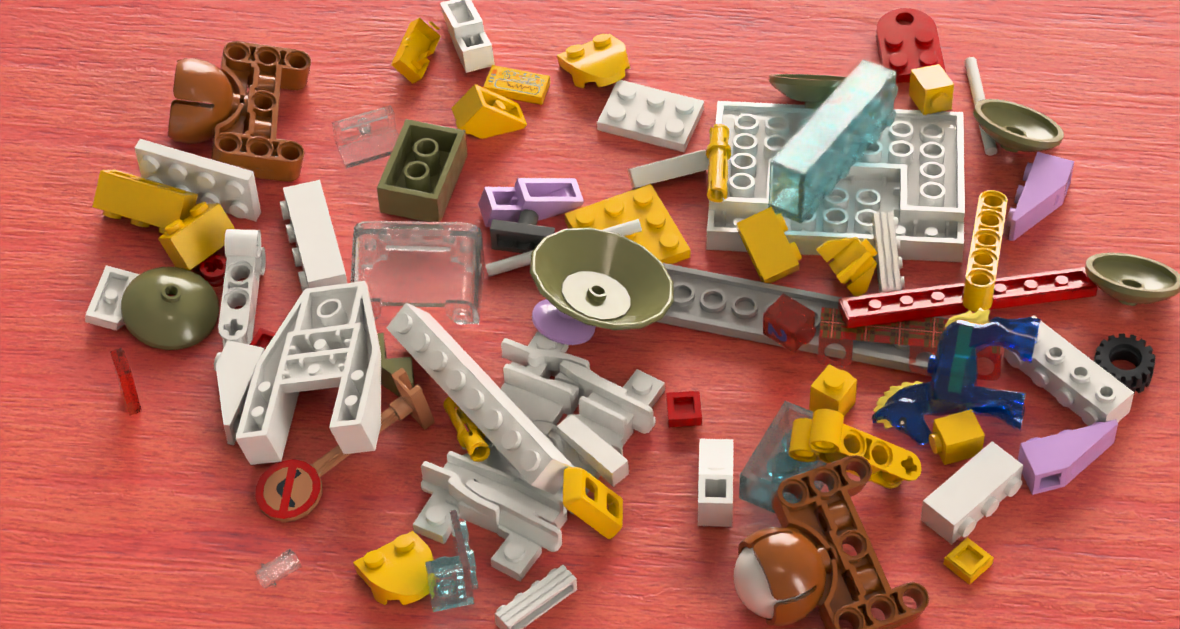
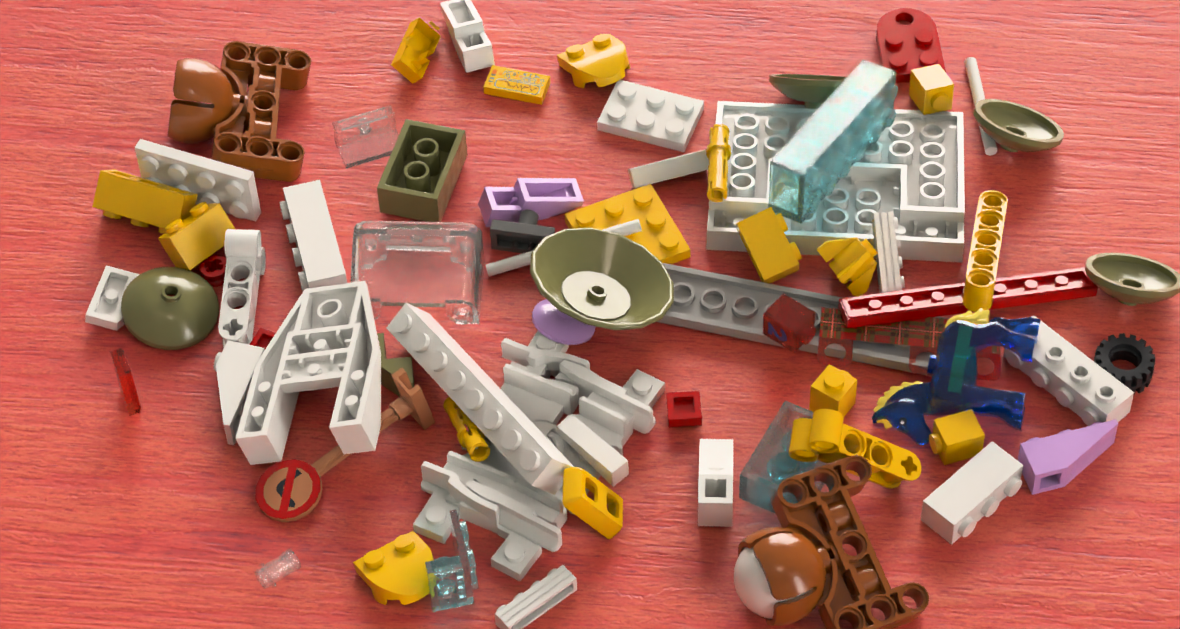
(487, 113): yellow slope -> none
(968, 560): yellow tile -> none
(1043, 192): lavender slope -> none

